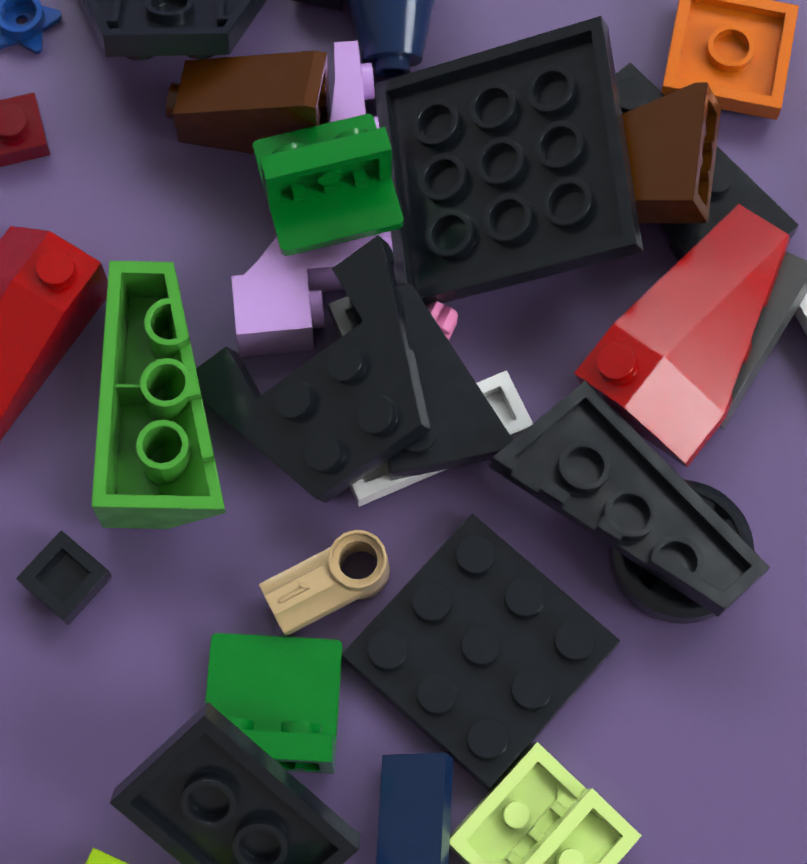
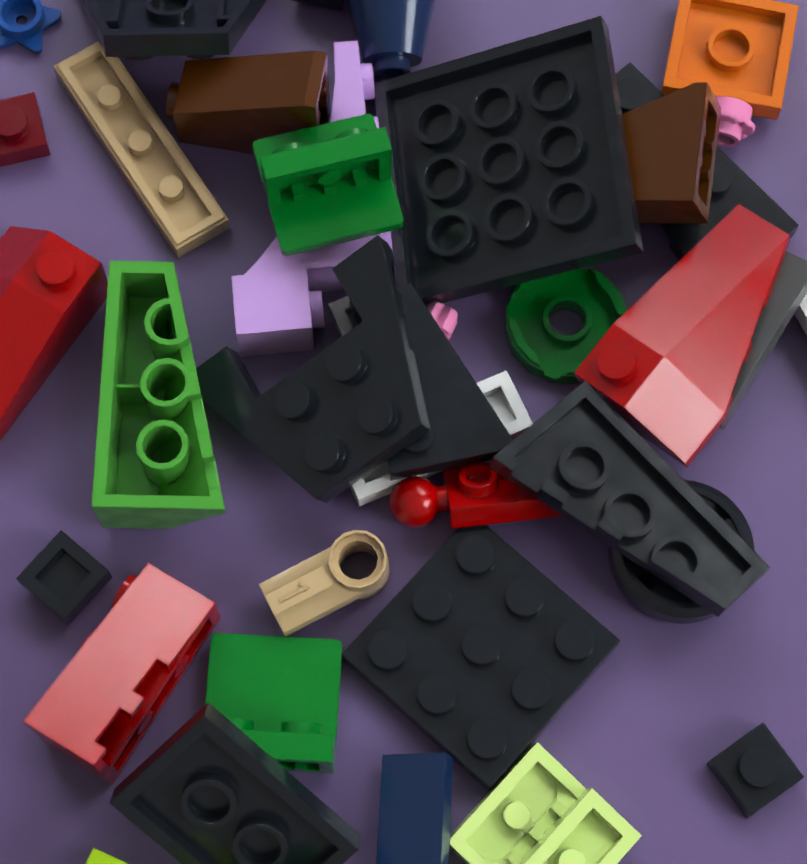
(124, 672): none -> wedge
(142, 149): none -> tan tile
(470, 495): none -> red plate
(535, 341): none -> green tile
(734, 121): none -> bright pink plate
(754, 770): none -> black plate

